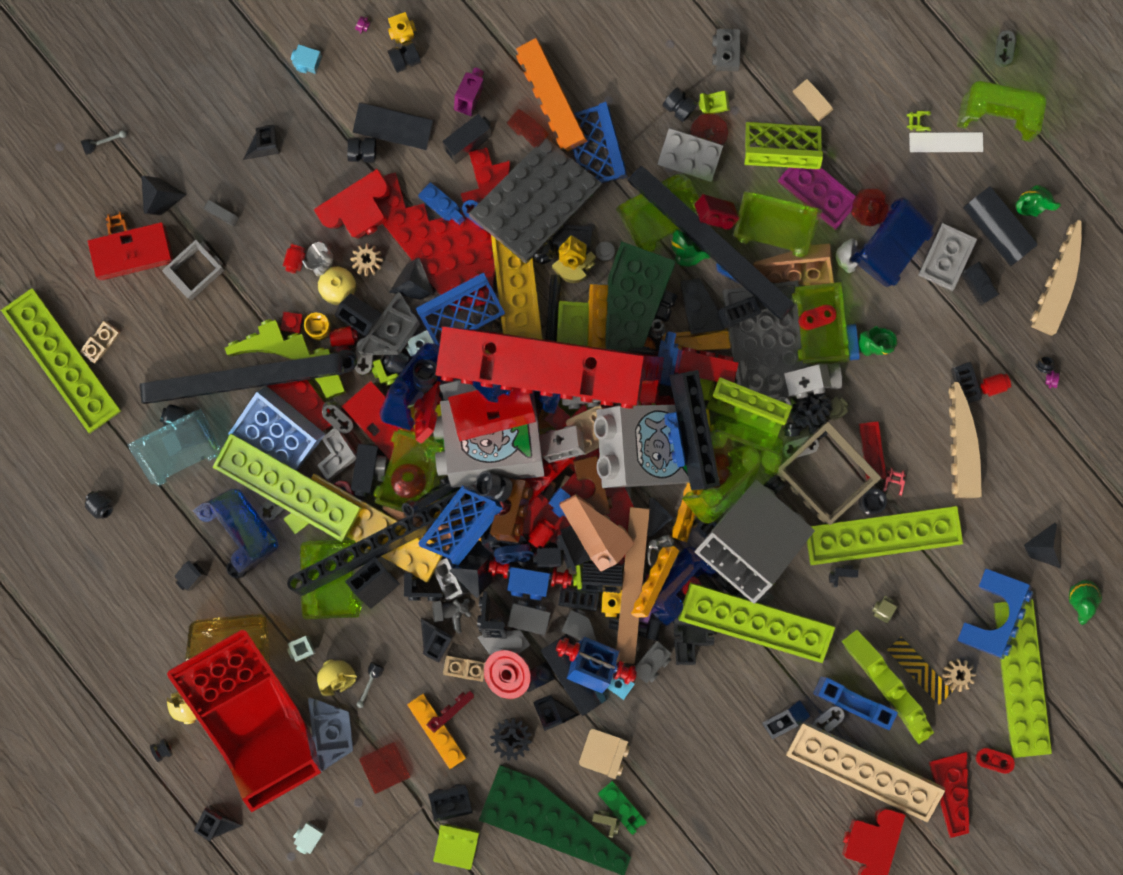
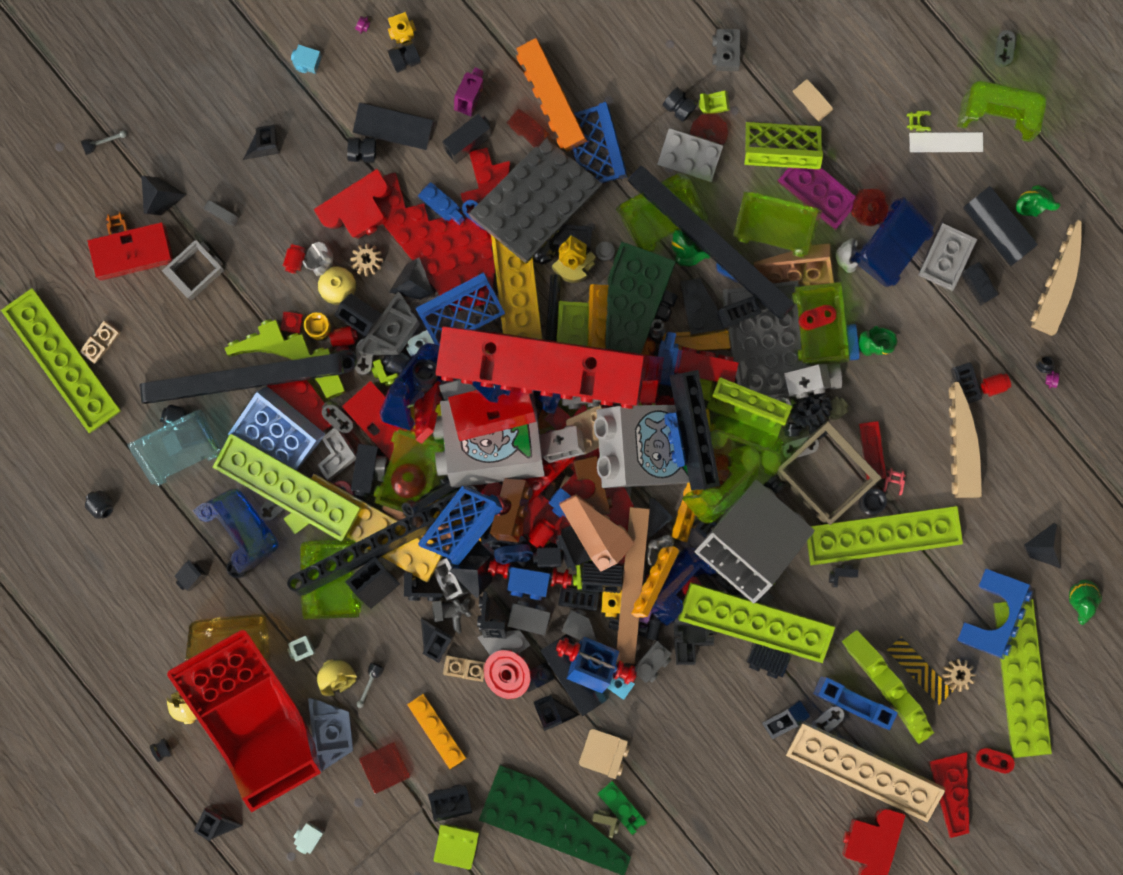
(448, 712): dark red hinge -> none
(493, 486): black wheel -> none
(512, 730): black gear -> none
(644, 350): black piece -> none
(716, 212): dark red brick -> none
(768, 659): none -> black brick
(884, 609): olive plate -> none

